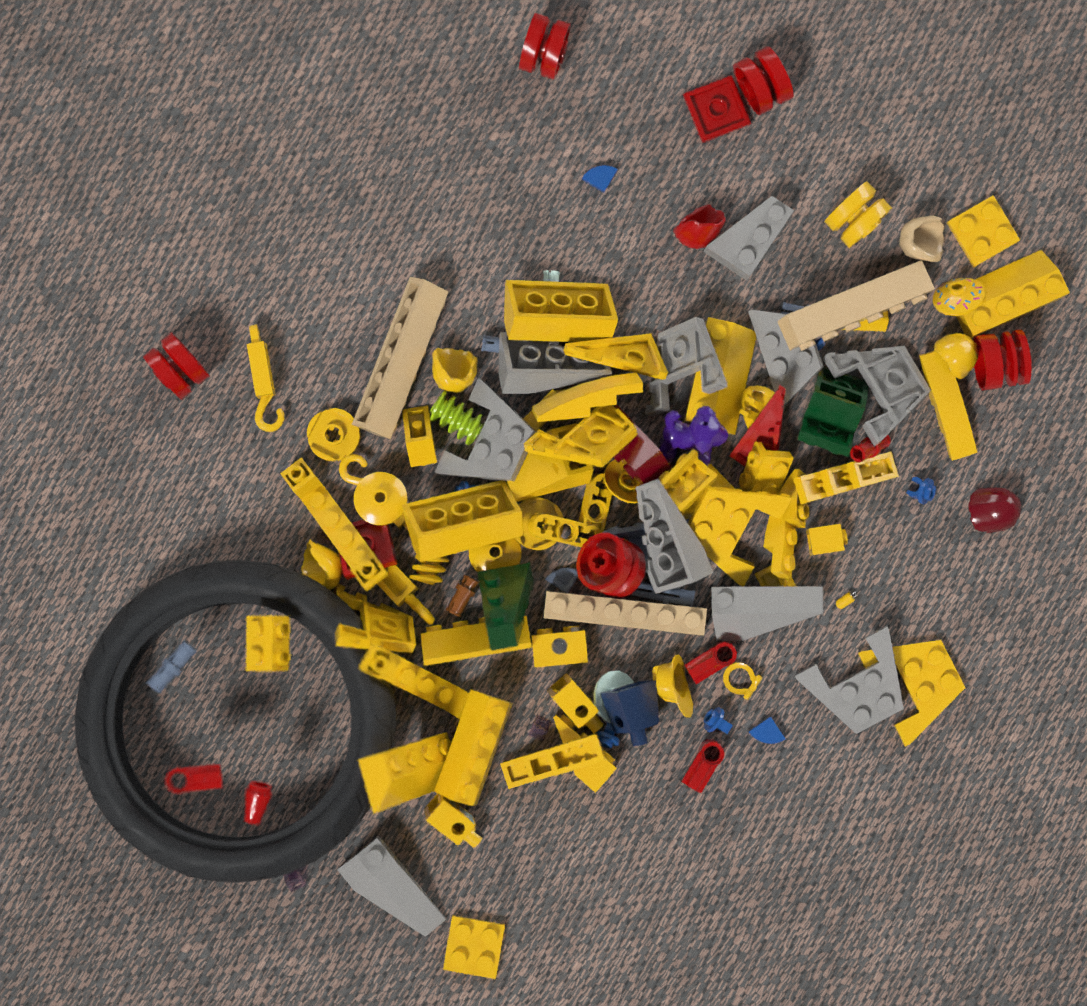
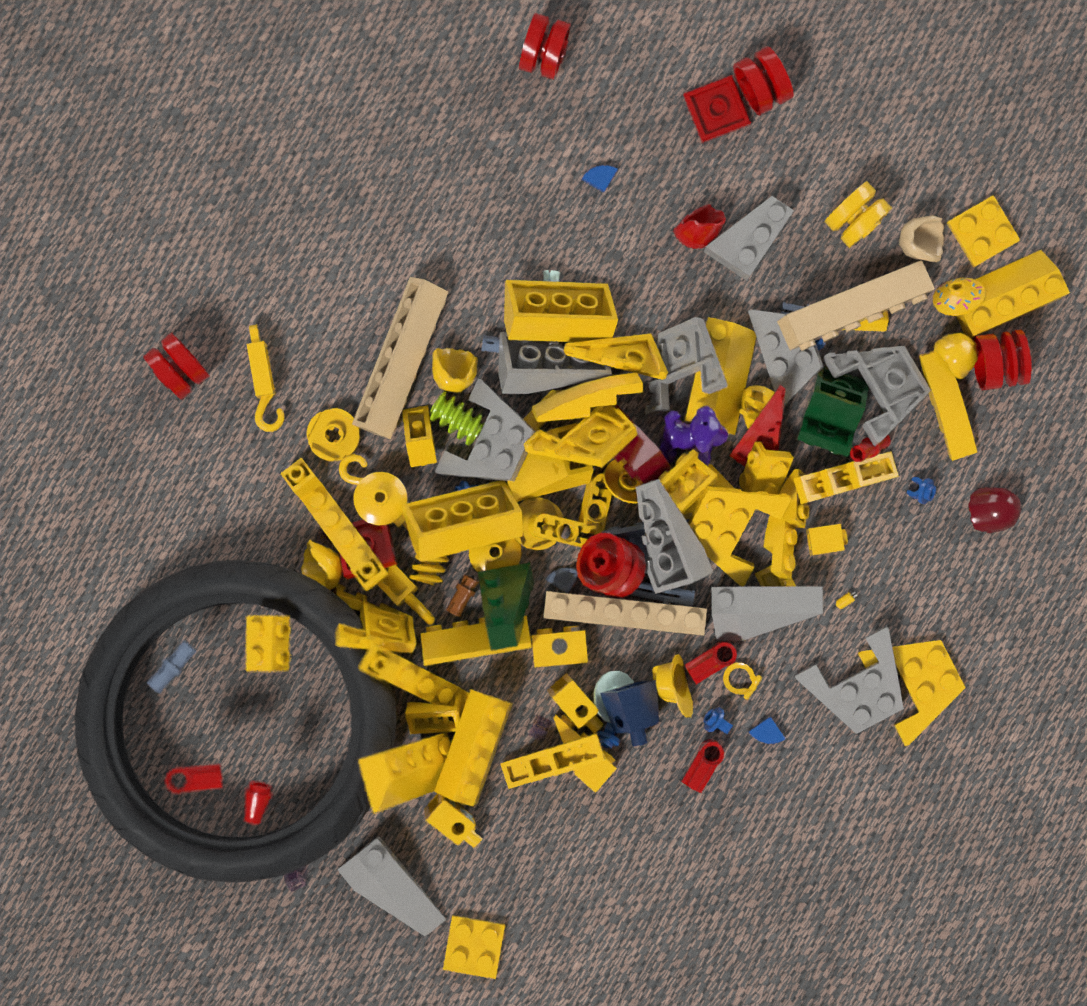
(420, 714): none -> yellow slope

